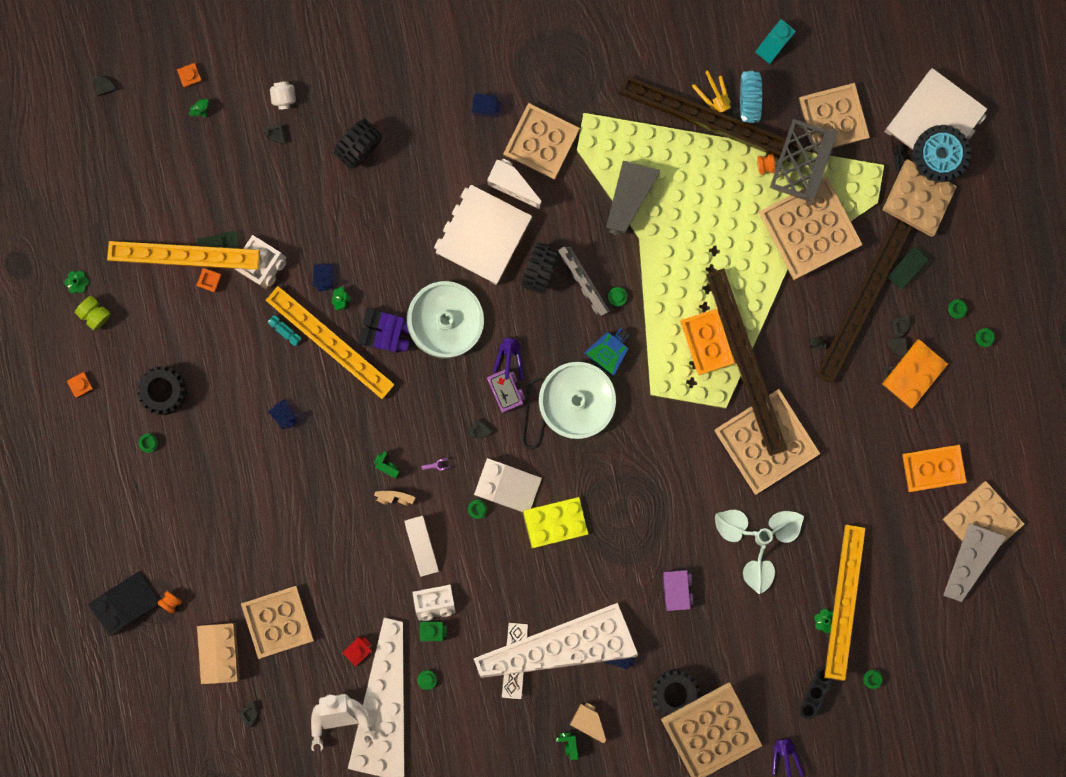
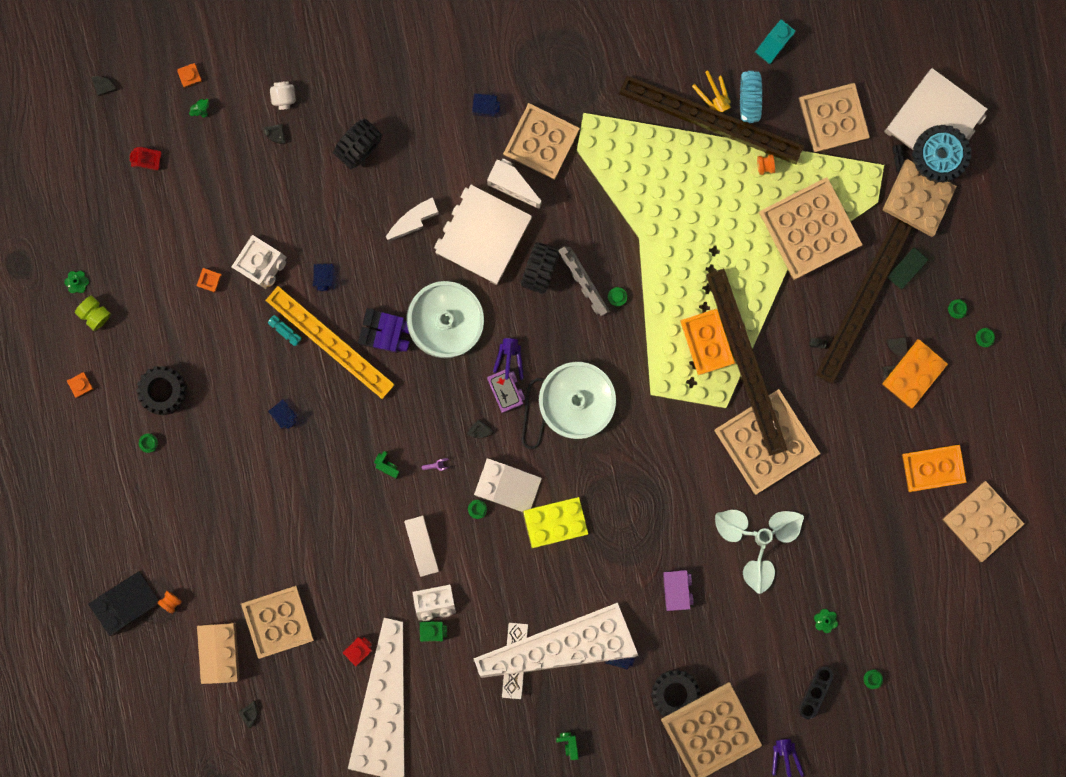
(145, 158): none -> red bracket
(183, 255): yellow plate -> none
(221, 240): clear green slope -> none
(337, 712): white torso -> none
(340, 298): green plant -> none
(389, 496): tan slope -> none
(412, 220): none -> white slope
(427, 680): green plate -> none
(588, 721): tan slope -> none
(609, 351): torso -> none
(631, 190): dark grey slope -> none
(819, 165): dark grey fence -> none
(844, 602): yellow plate -> none
(900, 326): pearl dark grey tile -> none
(974, 555): light grey wing -> none

